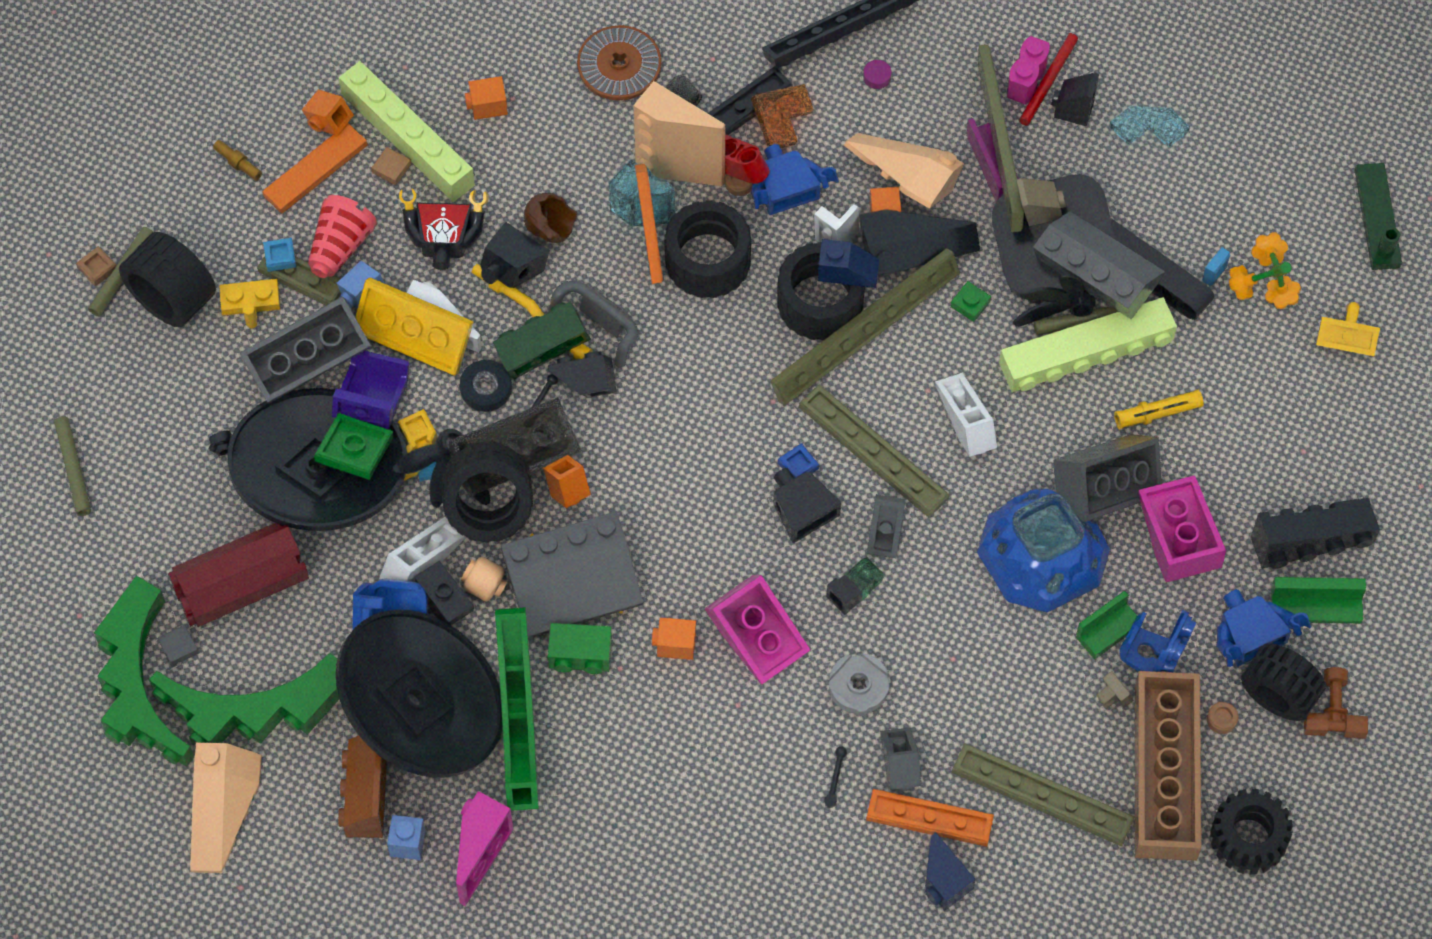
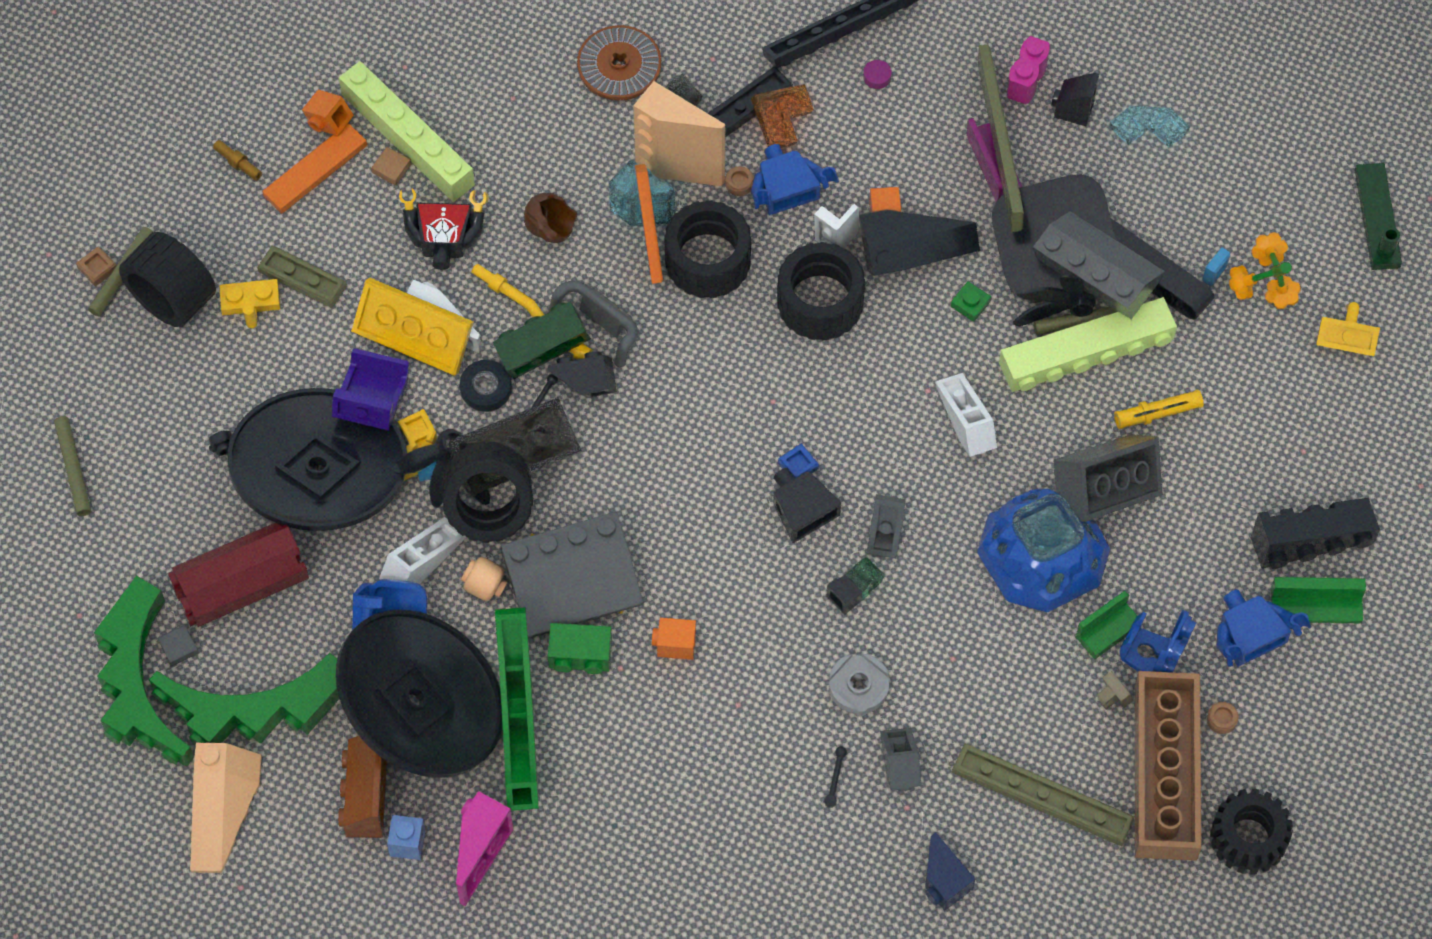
(279, 254): dark azure tile -> none
(305, 350): dark grey slope -> none
(338, 234): coral cone -> none
(353, 282): medium blue brick -> none
(353, 446): green tile -> none
(444, 594): black brick -> none
(486, 98): orange brick -> none
(512, 257): black torso -> none
(567, 481): orange brick -> none
(744, 161): red beam -> none
(757, 628): dark pink slope -> none
(847, 264): dark blue slope -> none
(865, 327): olive tile -> none
(874, 451): olive tile -> none
(921, 171): light nougat wedge -> none
(929, 817): orange tile -> none
(1040, 200): dark tan slope -> none
(1048, 79): red bar -> none
(1181, 529): dark pink slope -> none
(1283, 682): black tyre -> none
(1336, 717): dark orange bar -> none

